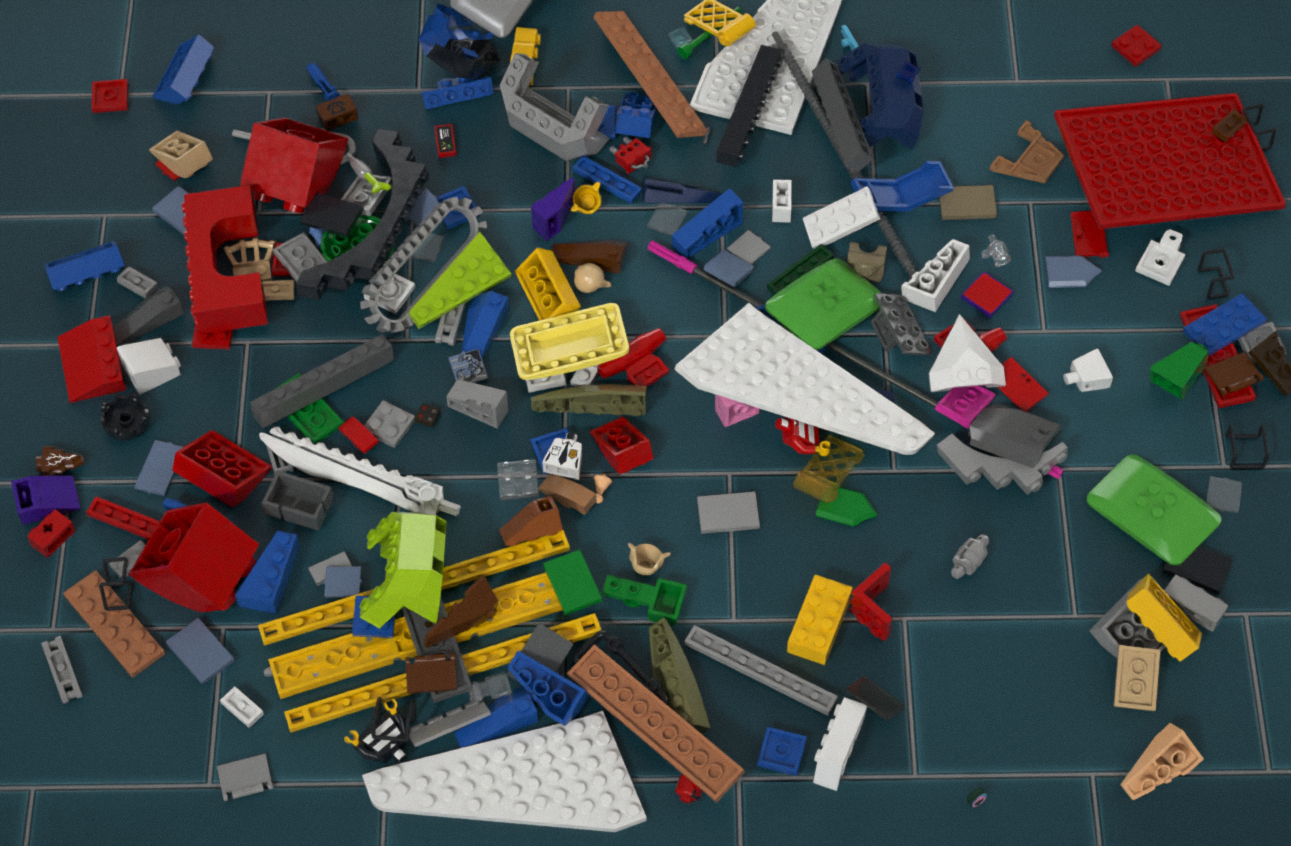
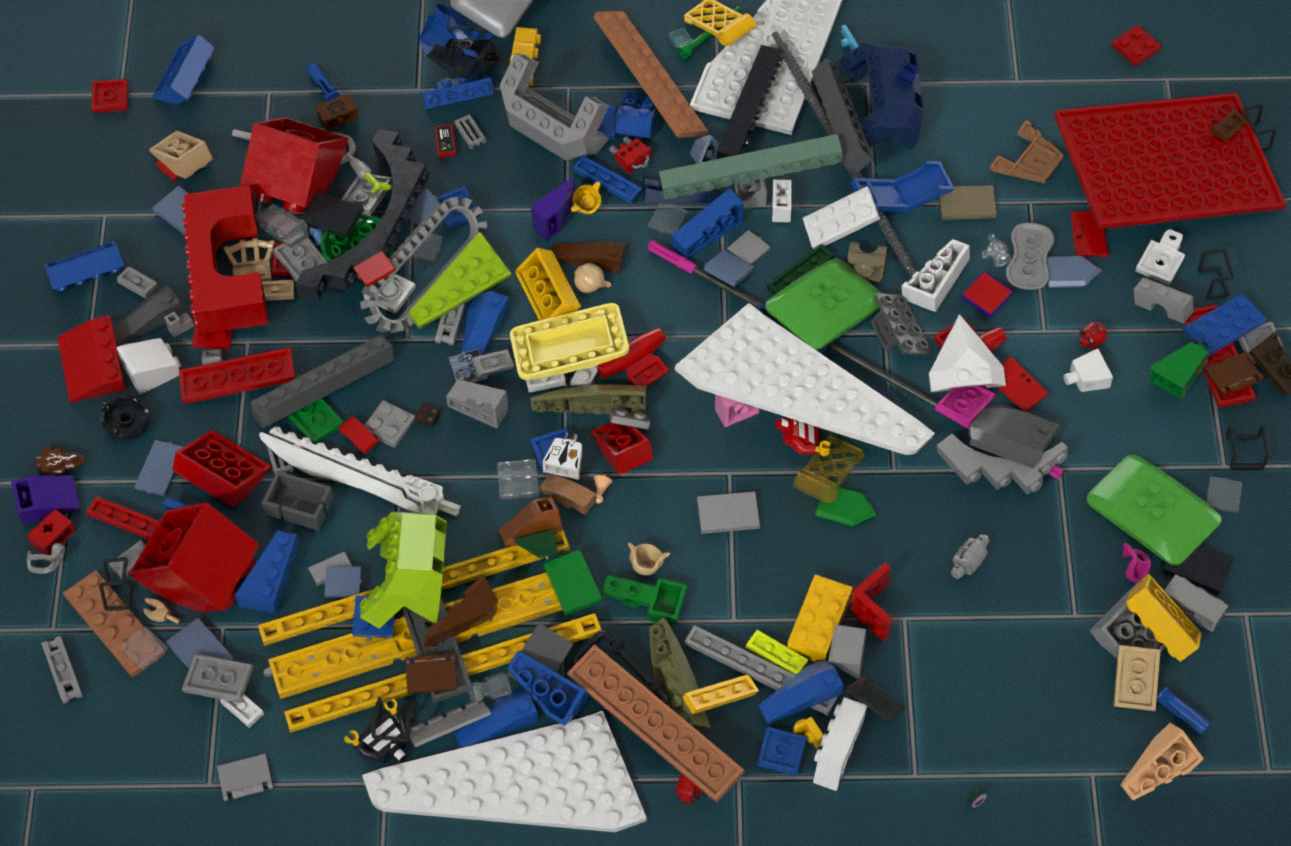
(55, 558): none -> light grey piece
(143, 648): none -> clear piece
(161, 613): none -> tan hand
(178, 325): none -> light grey piece
(211, 356): none -> light grey slope
(217, 678): none -> light grey tile
(236, 375): none -> red plate
(282, 225): none -> clear brick
(374, 269): none -> red piece
(475, 141): none -> light grey tile
(493, 362): none -> light grey plate
(539, 543): none -> dark green slope
(623, 417): none -> light grey plate
(704, 149): none -> sand blue slope
(720, 694): none -> yellow plate
(751, 166): none -> sand green brick
(752, 193): none -> light grey slope
(776, 653): none -> neon yellow plate
(806, 689): none -> blue wedge
(810, 729): none -> yellow bracket
(848, 649): none -> light grey slope
(1029, 266): none -> light grey plate
(1093, 335): none -> red head
(1137, 568): none -> dark pink piece
(1176, 303): none -> light grey arch
(1183, 711): none -> blue piece

